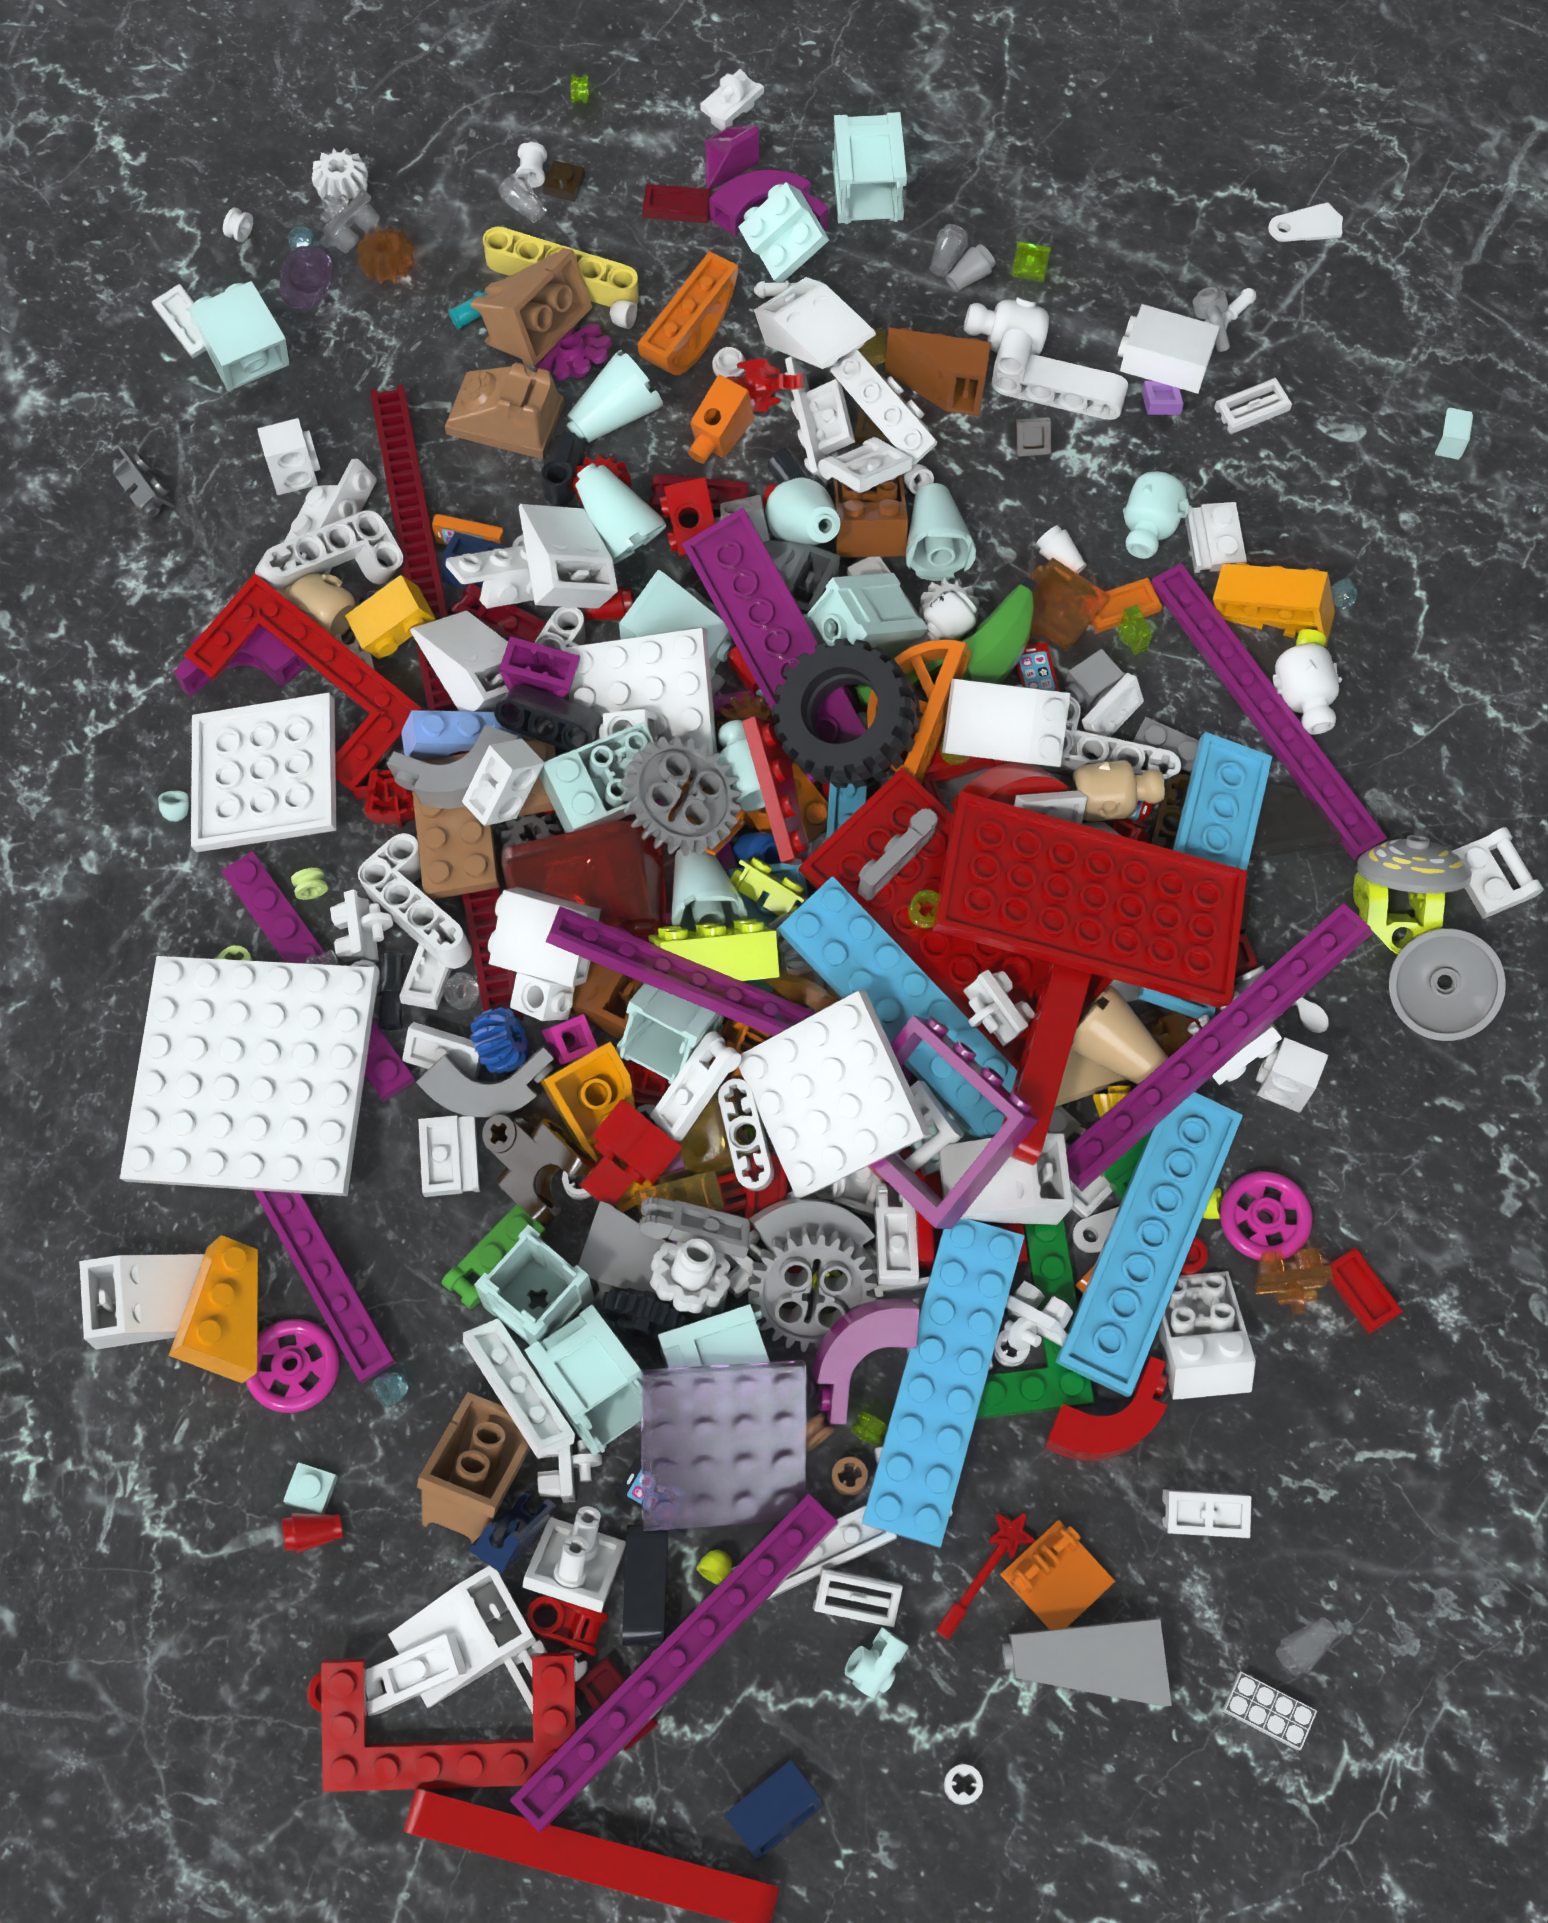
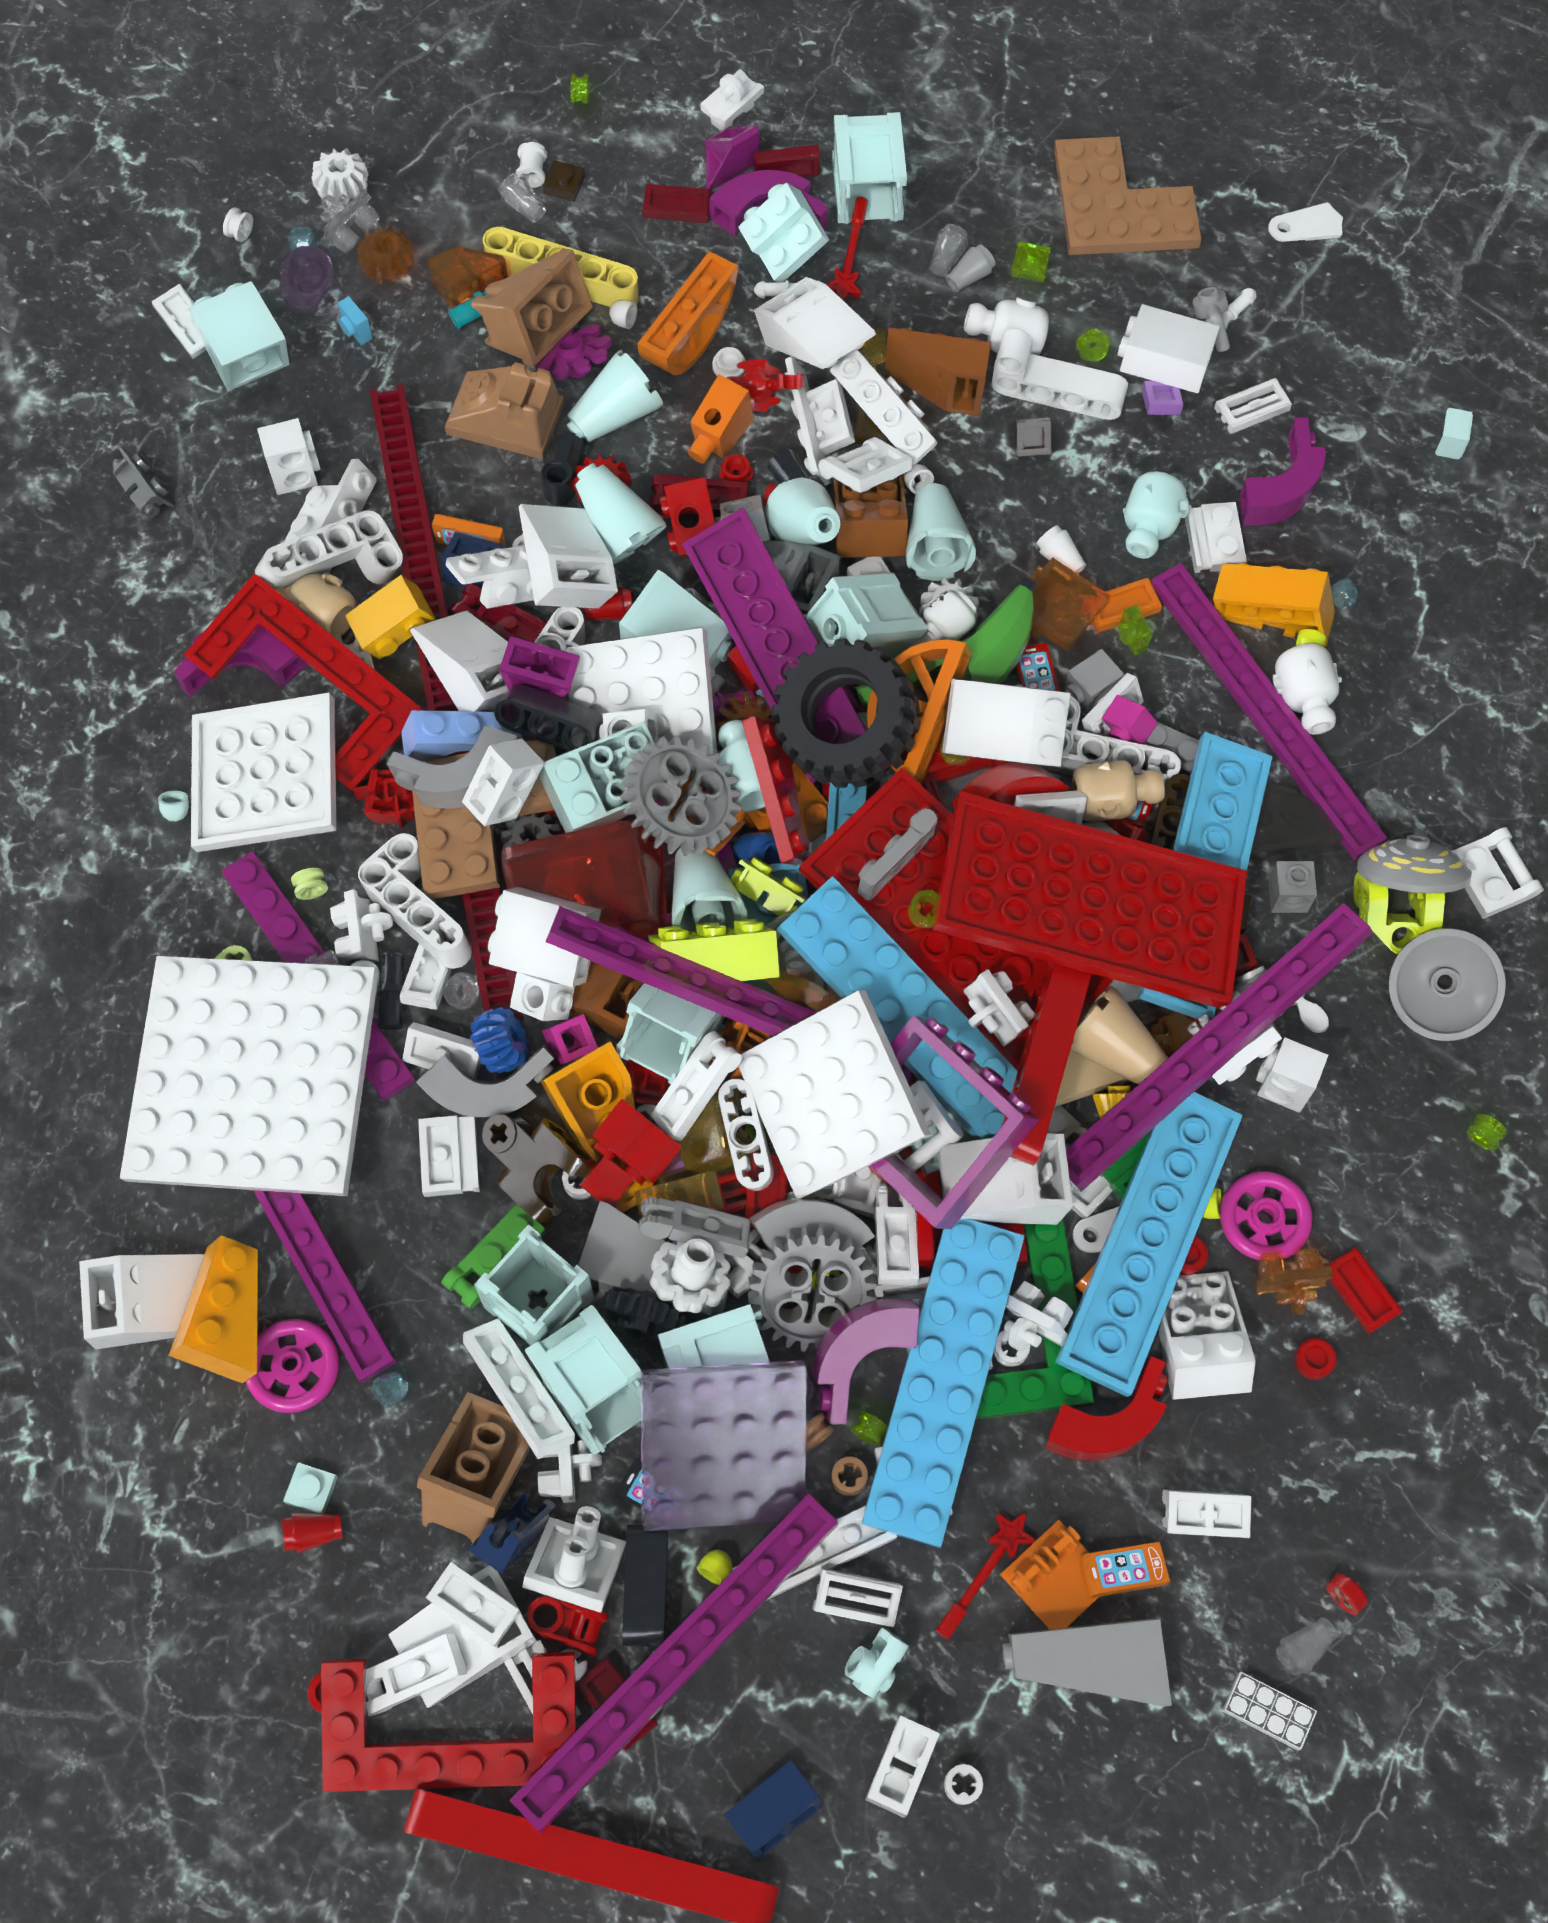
(354, 321): none -> medium azure plate
(463, 272): none -> clear orange slope
(473, 1604): none -> white plate
(739, 464): none -> red plate
(797, 160): none -> dark red tile
(845, 282): none -> red piece
(902, 1766): none -> white brick
(1099, 351): none -> clear neon green plate
(1107, 215): none -> medium nougat plate
(1124, 1569): none -> tile
(1129, 721): none -> dark pink plate
(1281, 496): none -> magenta arch
(1292, 886): none -> light grey brick
(1315, 1359): none -> red tile
(1347, 1594): none -> red tile
(1486, 1132): none -> clear neon green bush

